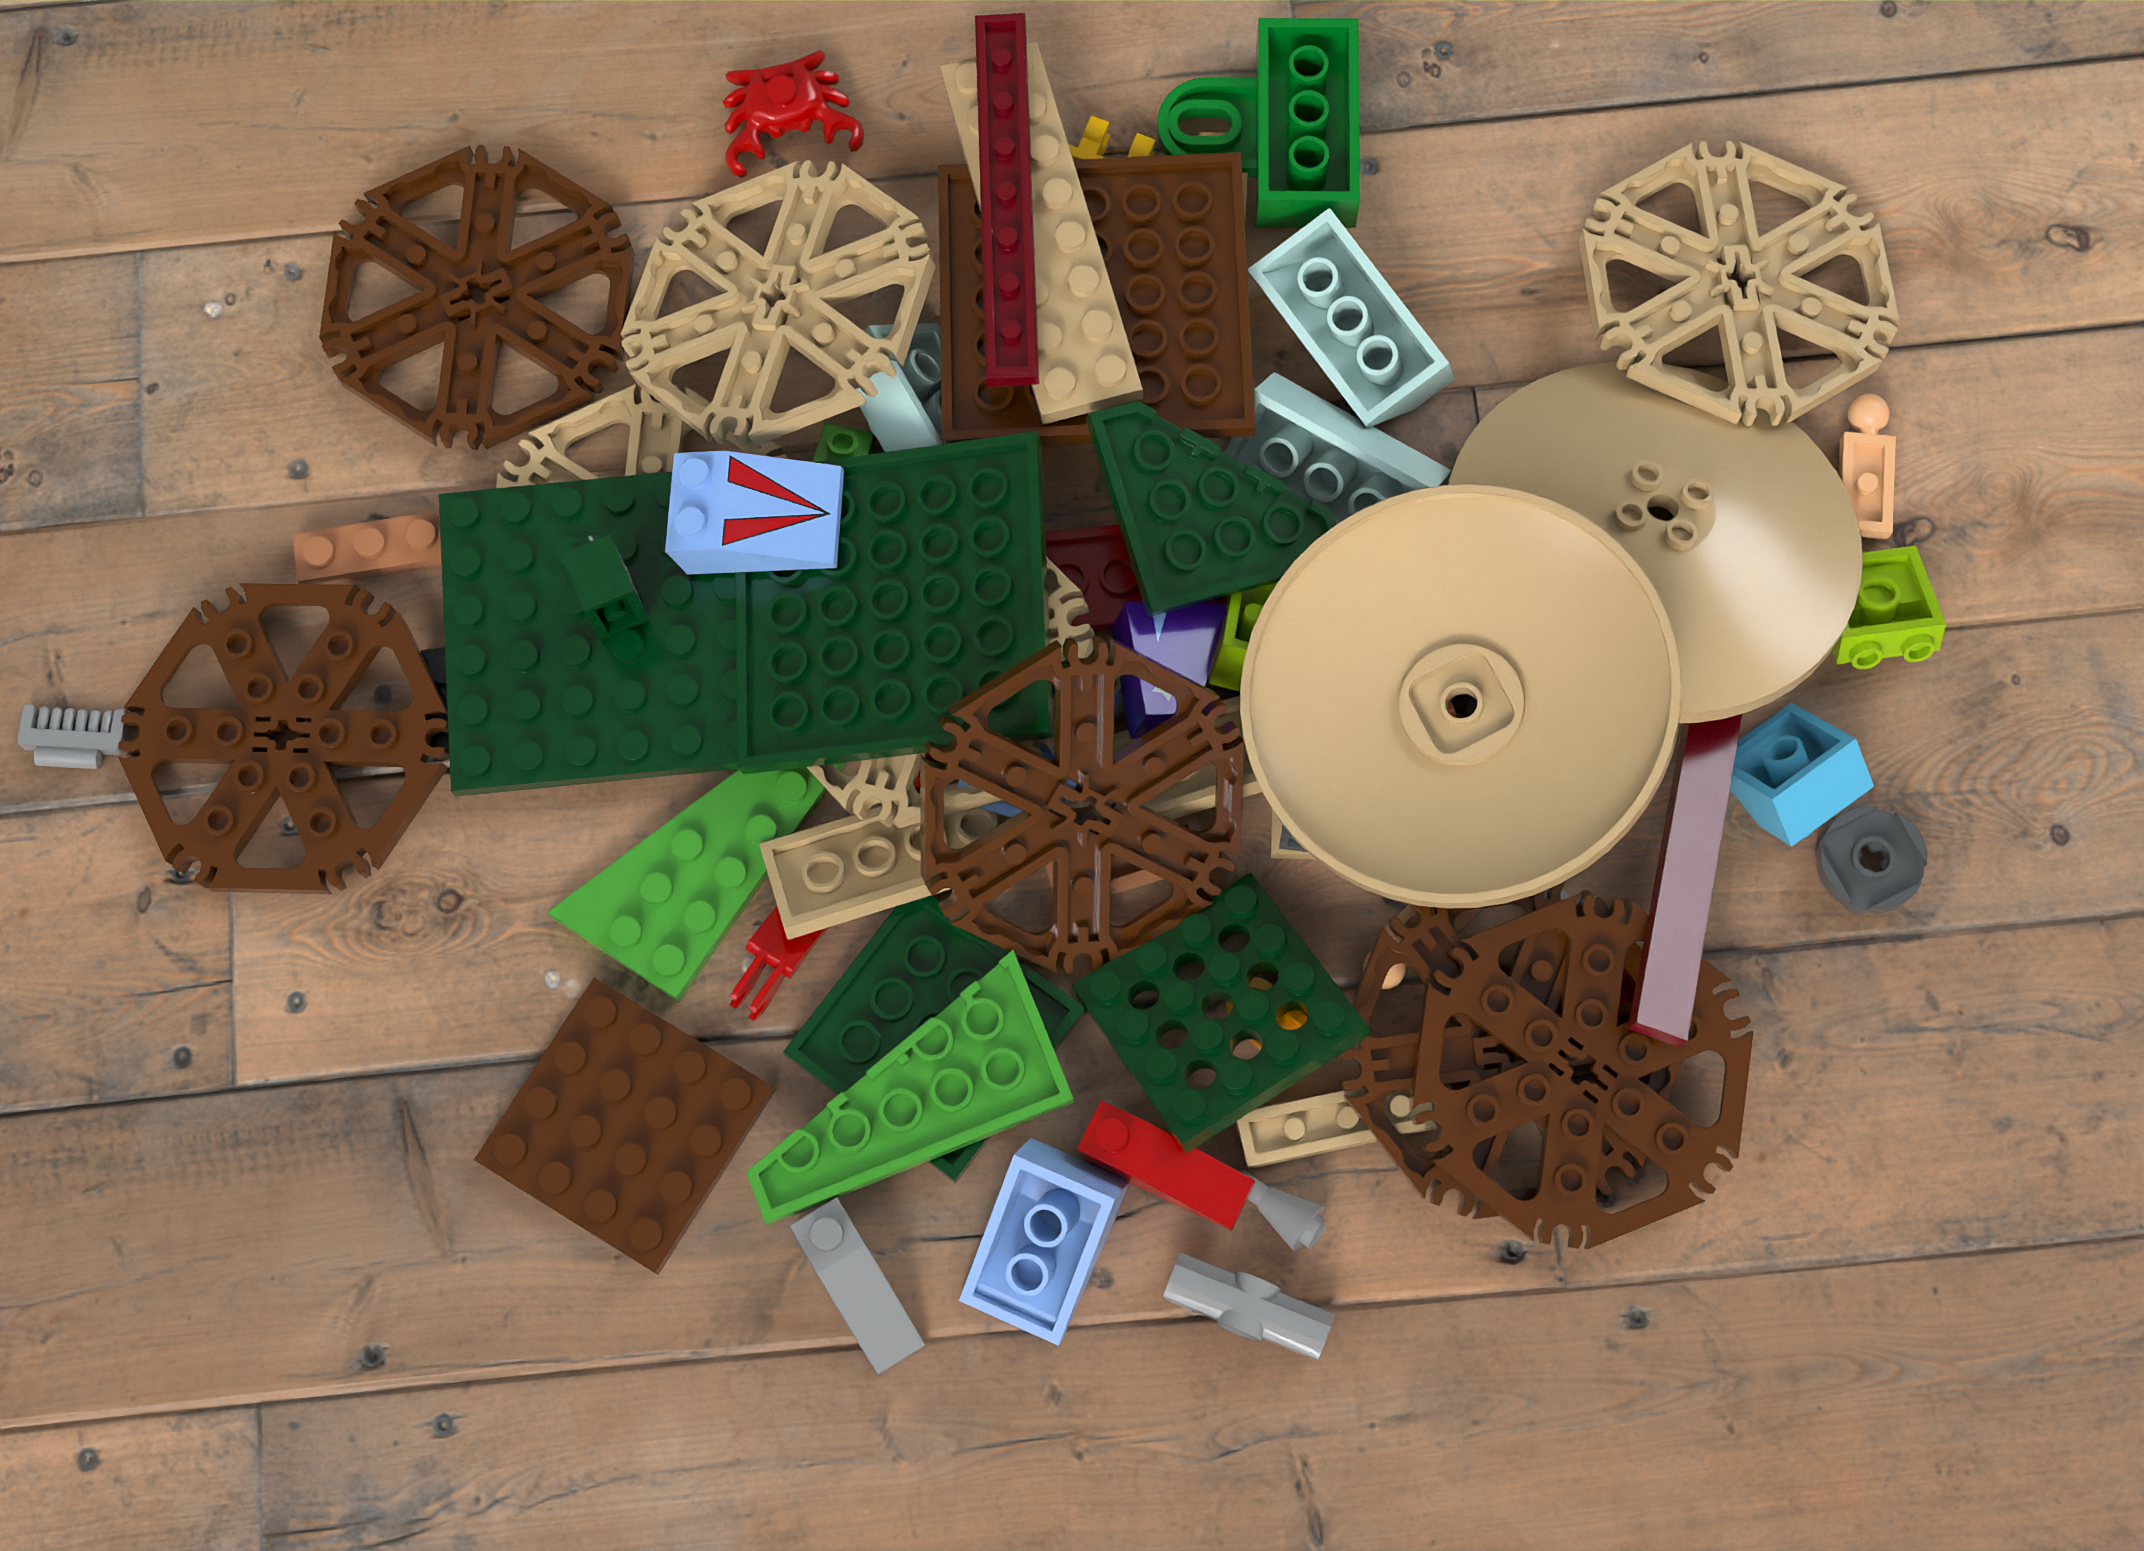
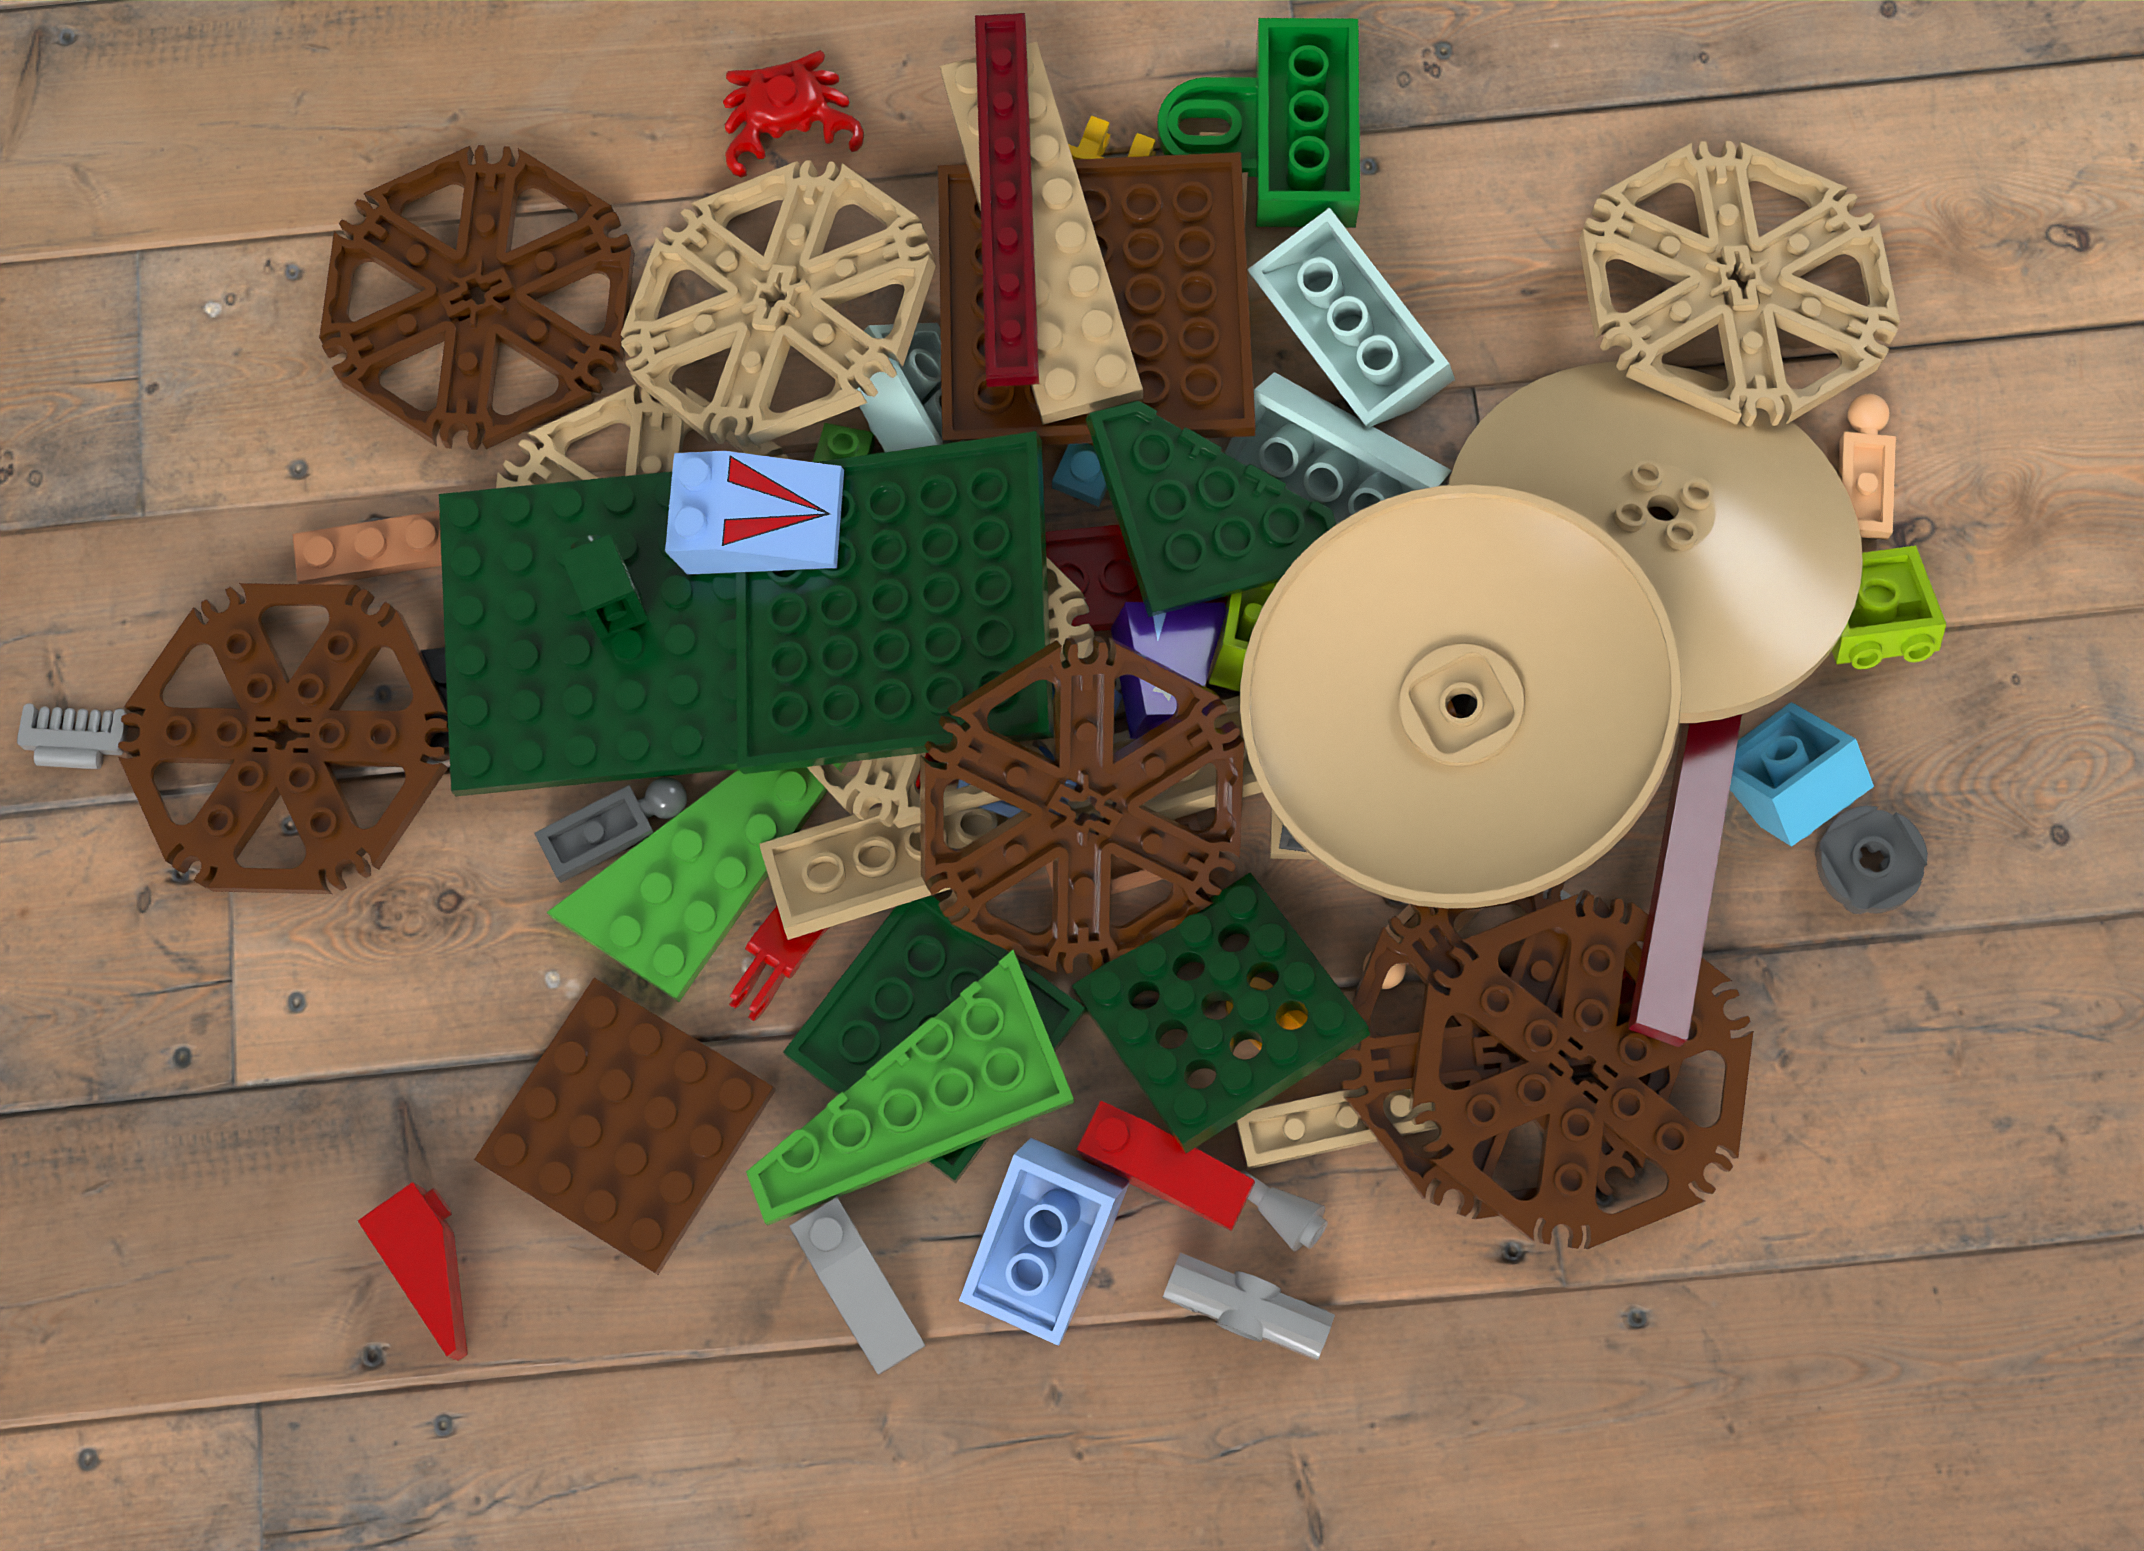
(422, 1257): none -> red slope
(608, 826): none -> dark grey plate
(1080, 474): none -> medium azure plate

